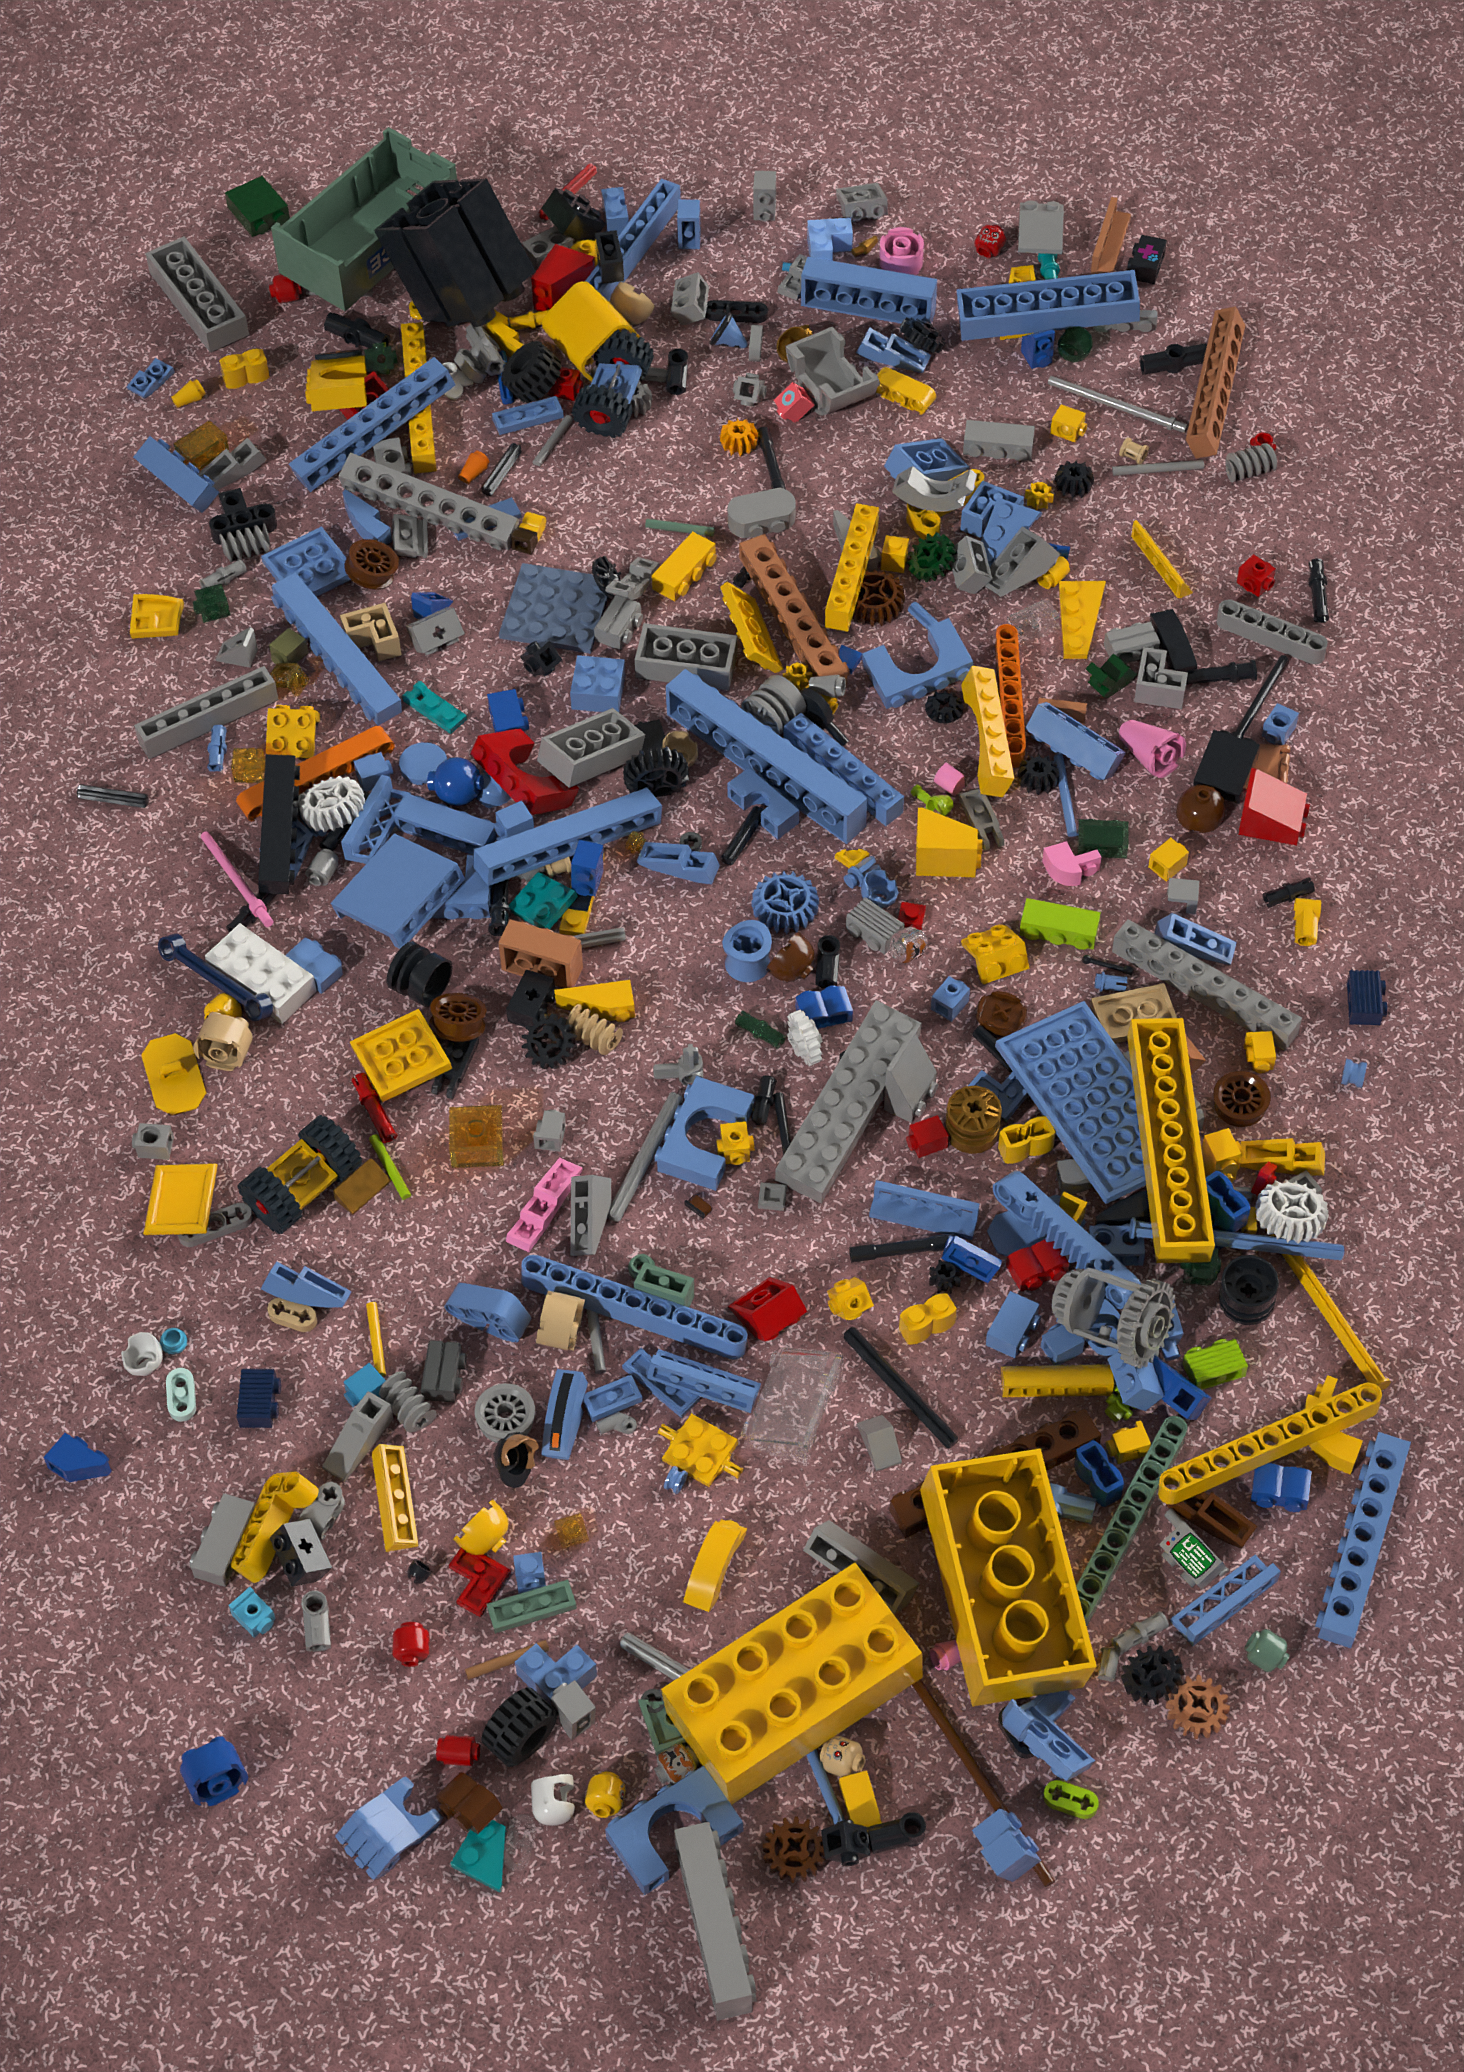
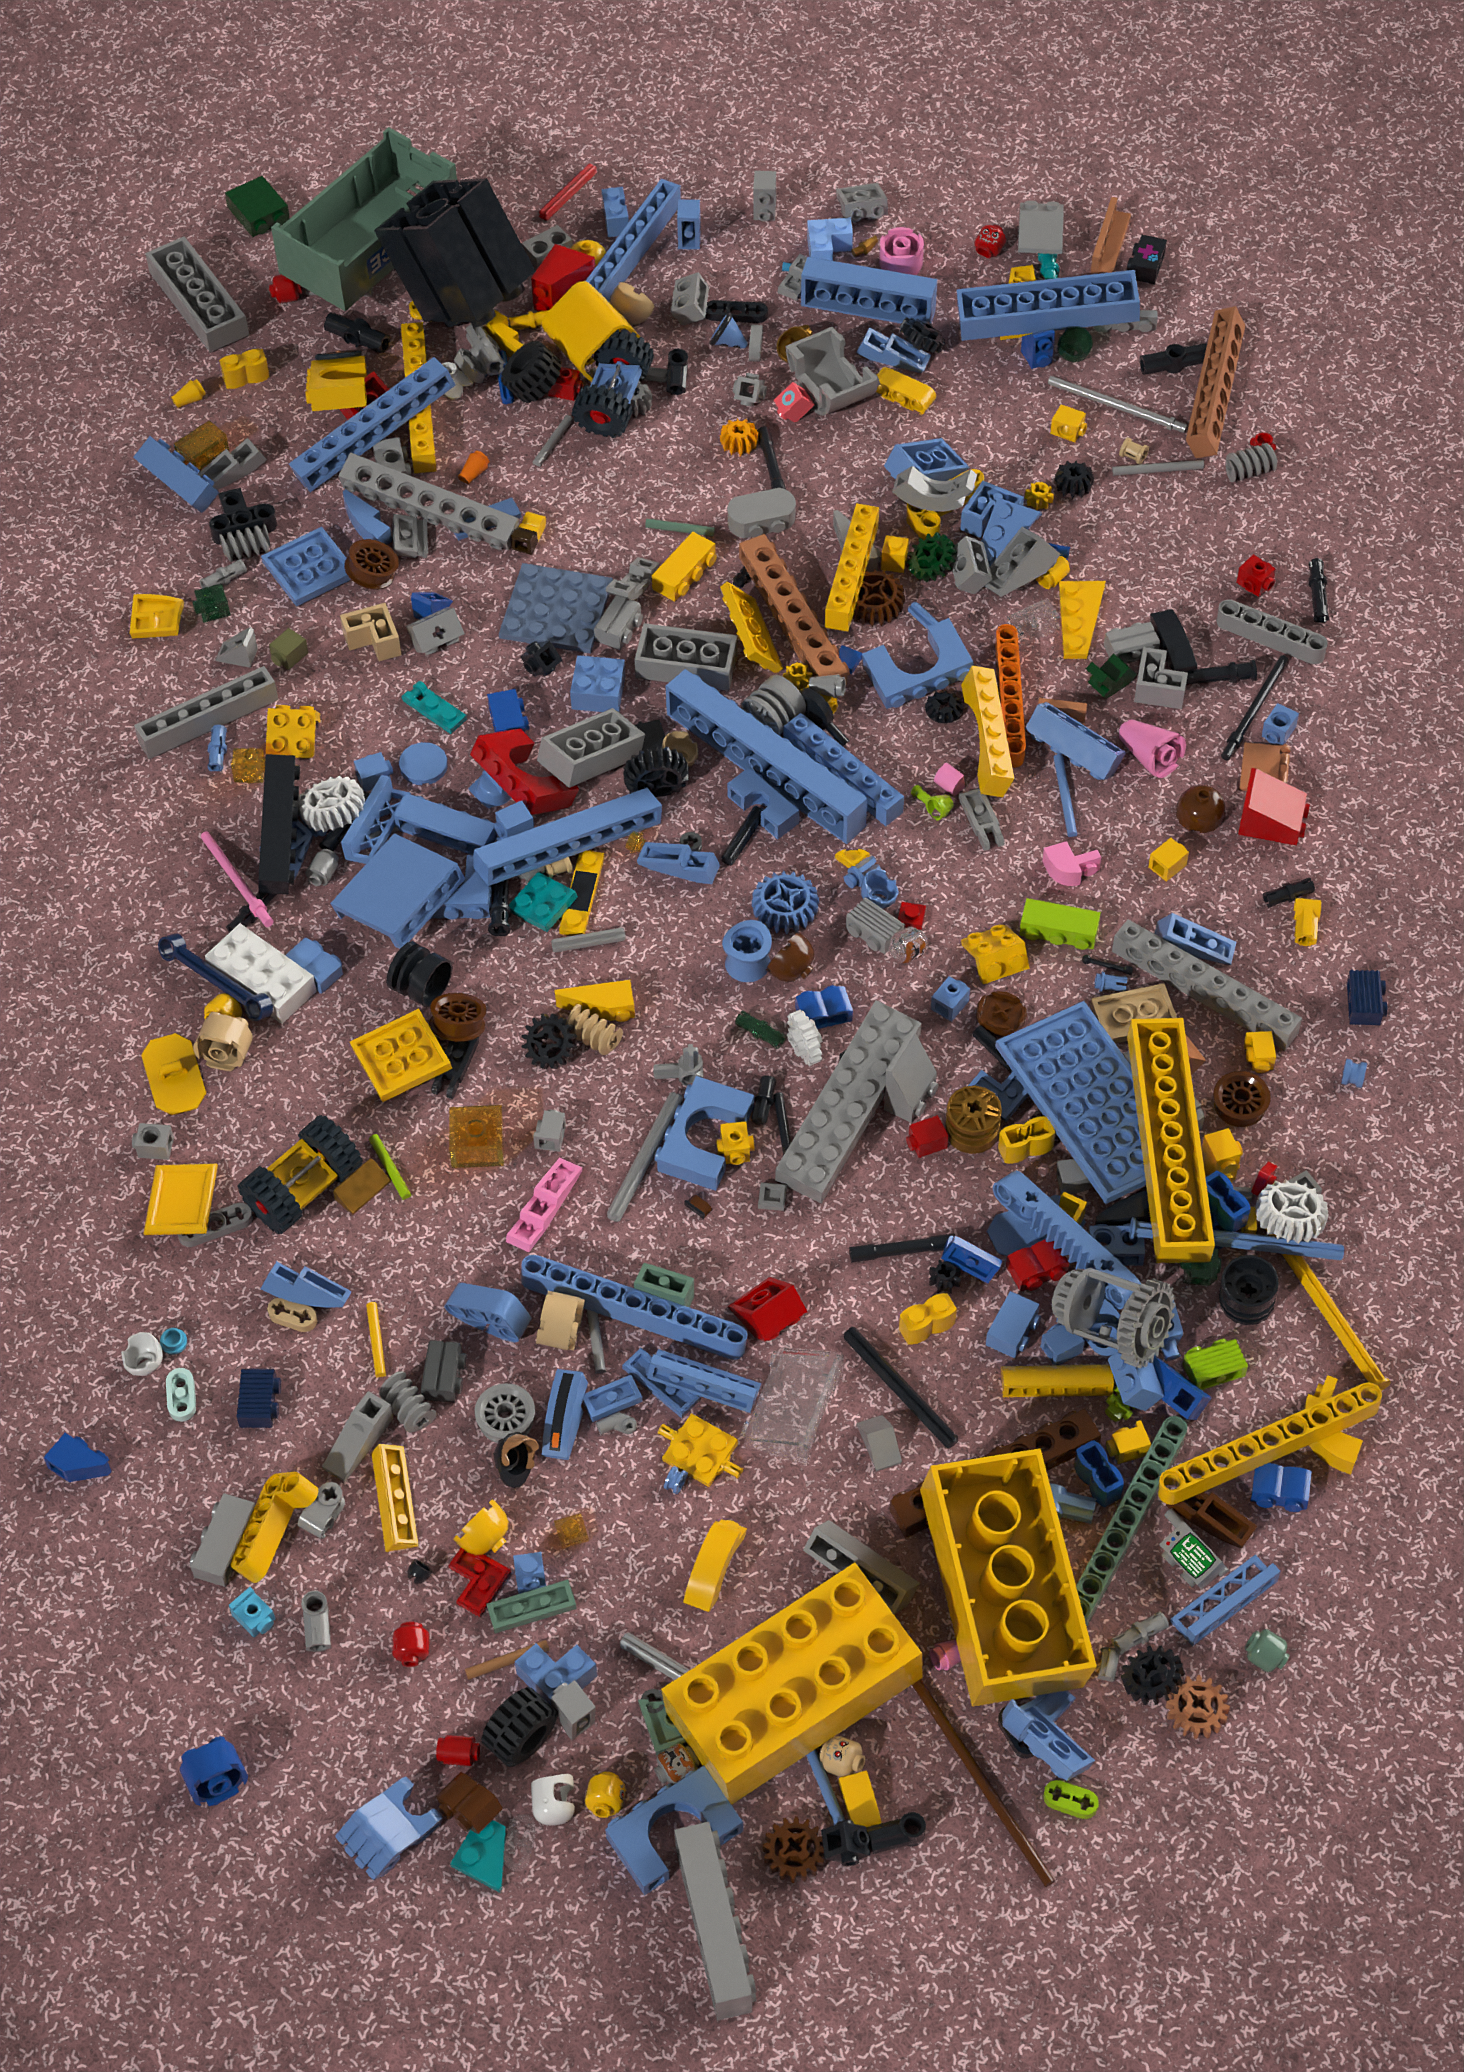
(112, 796): black axle -> none
(148, 382): medium blue slope -> none
(290, 676): clear yellow bracket -> none
(300, 1552): black brick -> none
(322, 766): orange beam -> none
(336, 649): medium blue brick -> none
(361, 1382): dark azure brick -> none
(370, 1100): red pin -> none
(371, 358): clear green brick -> none
(456, 781): blue brick -> none
(501, 469): axle -> none
(527, 415): medium blue plate -> none
(531, 998): black brick -> none
(541, 952): nougat brick -> none
(573, 215): black brick -> none
(587, 868): blue brick -> none
(588, 1212): light grey slope -> none
(606, 572): black wheel -> none
(609, 257): black brick -> none
(636, 1261): sand green plate -> none
(827, 963): black piece -> none
(849, 1298): yellow brick -> none
(924, 1212): medium blue fence -> none
(946, 846): yellow slope -> none
(998, 440): light grey brick -> none
(1005, 1845): medium blue brick -> none
(1038, 774): black gear -> none
(1106, 836): clear green brick -> none
(1159, 561): yellow slope -> none
(1184, 891): light grey panel -> none
(1227, 764): black brick -> none
(1284, 1153): yellow slope -> none
(1393, 1453): medium blue brick -> none

